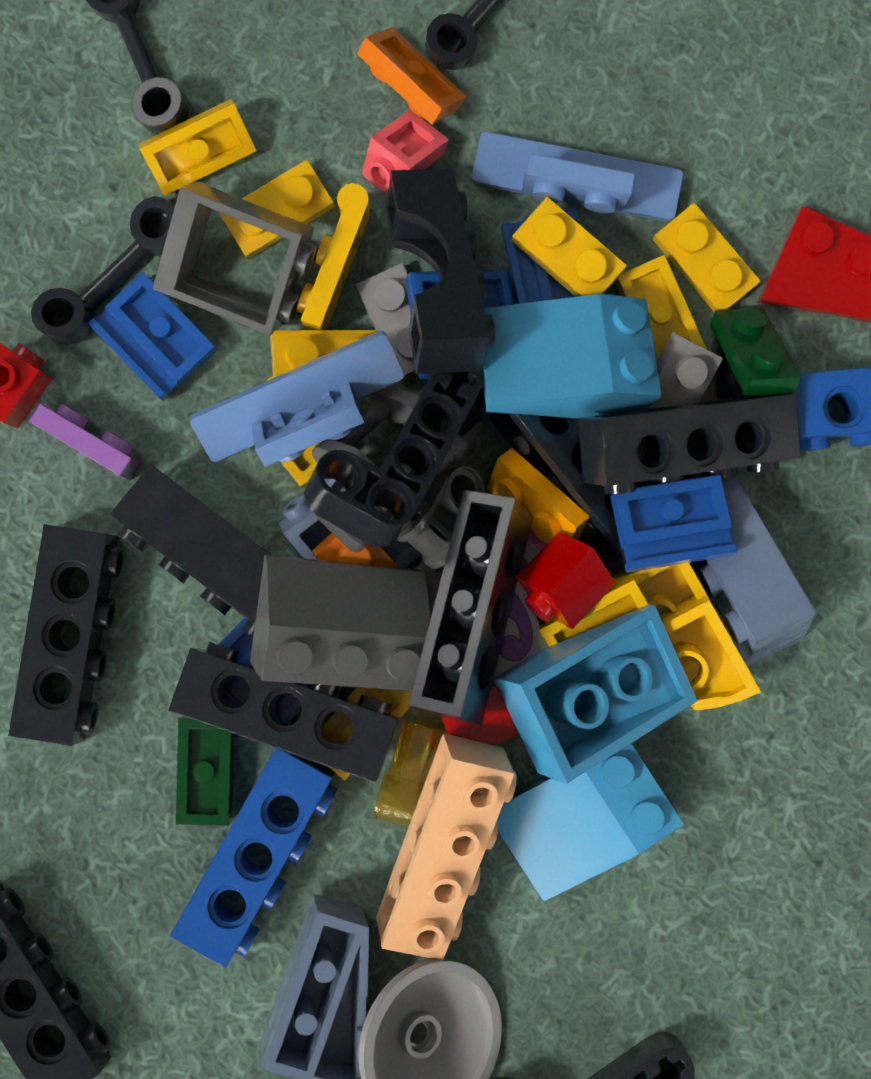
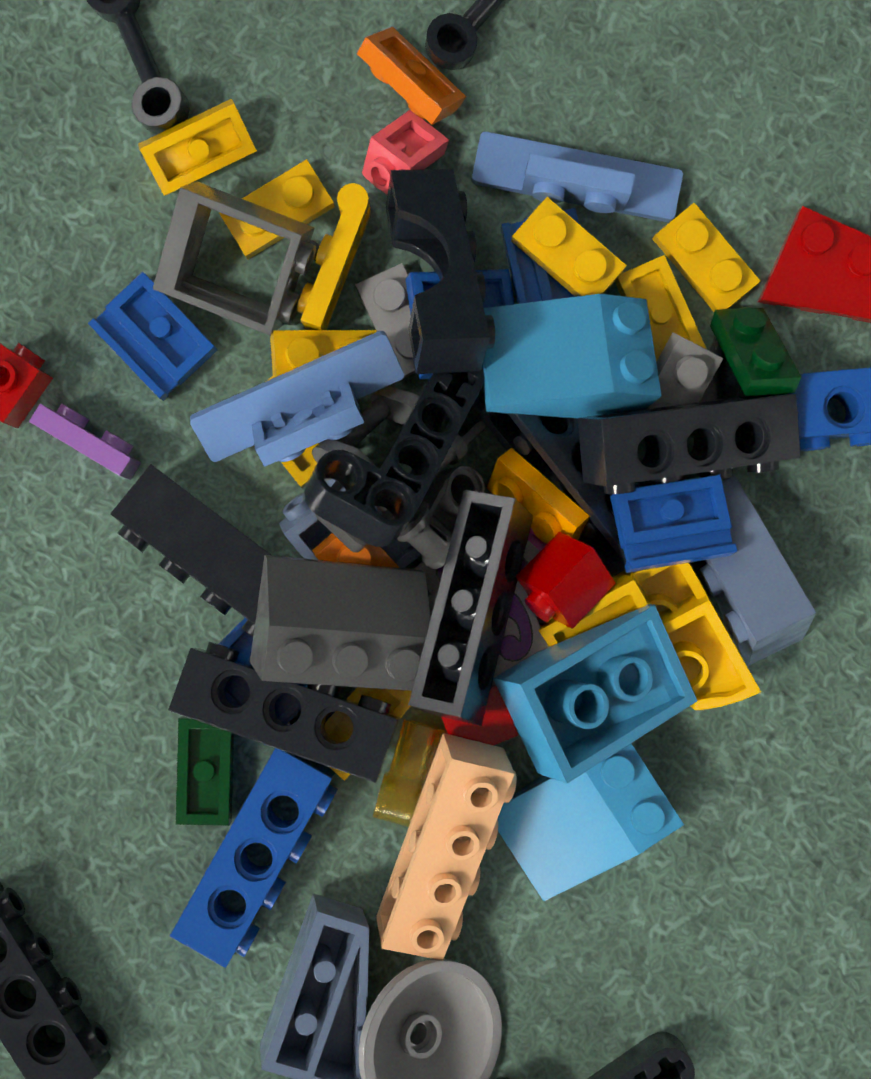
(36, 709): black brick -> none
(65, 314): black piece -> none

